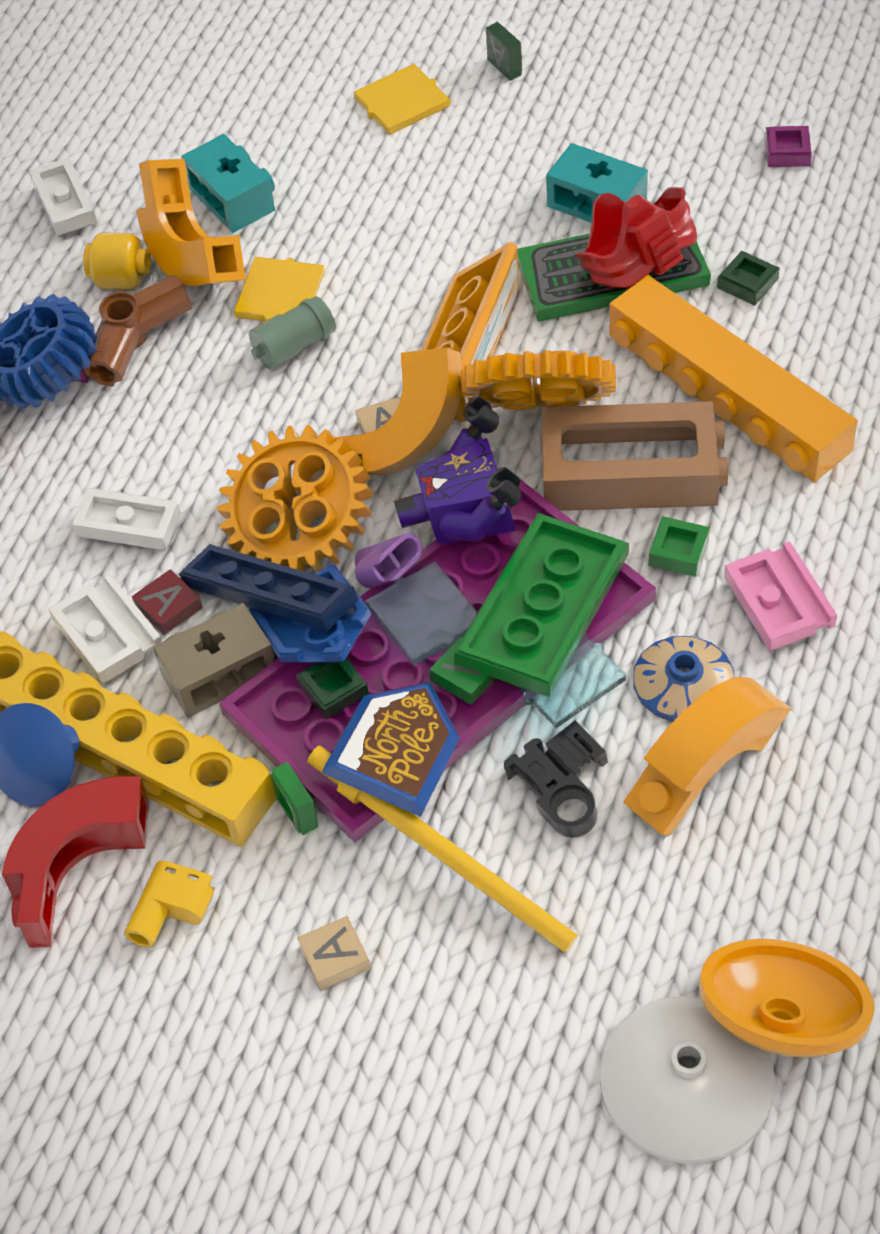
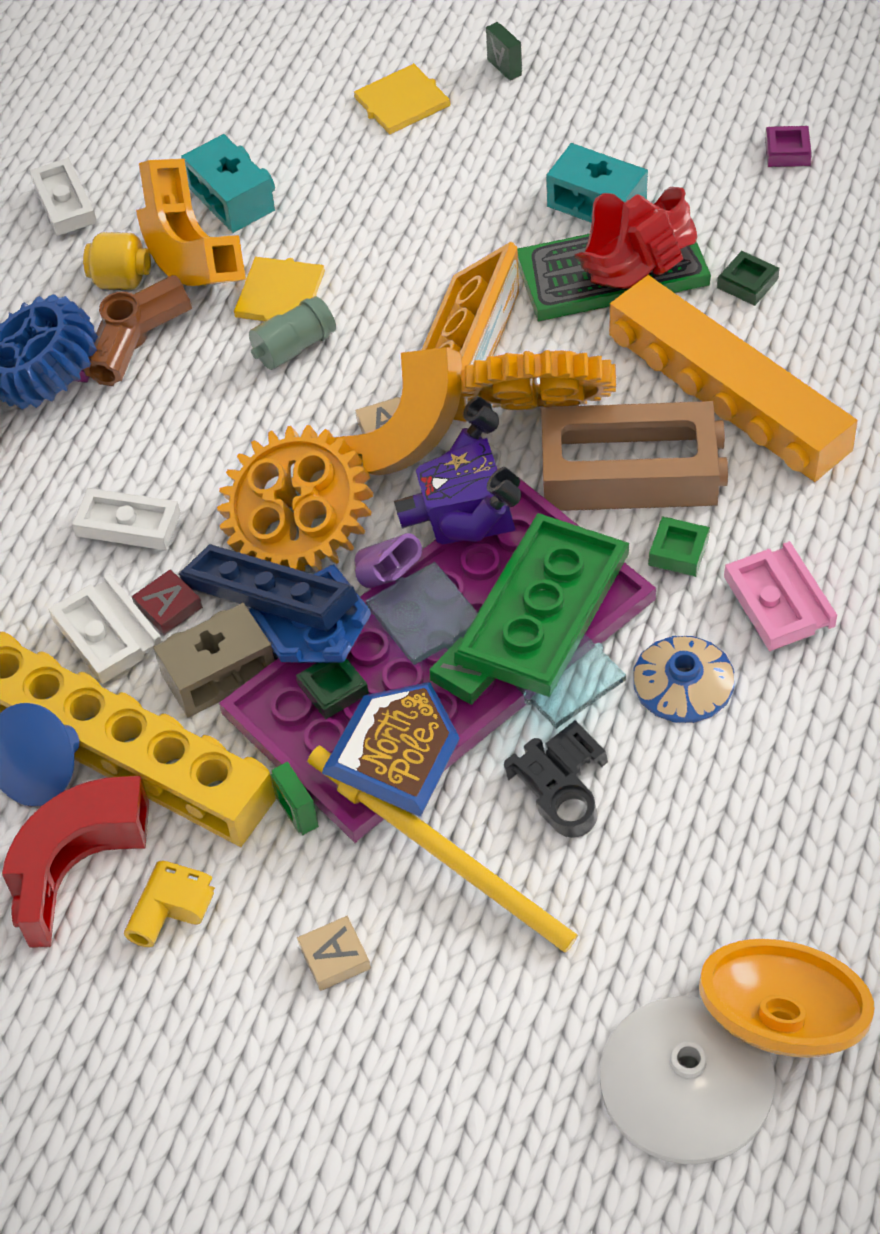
(698, 743): light orange arch -> none

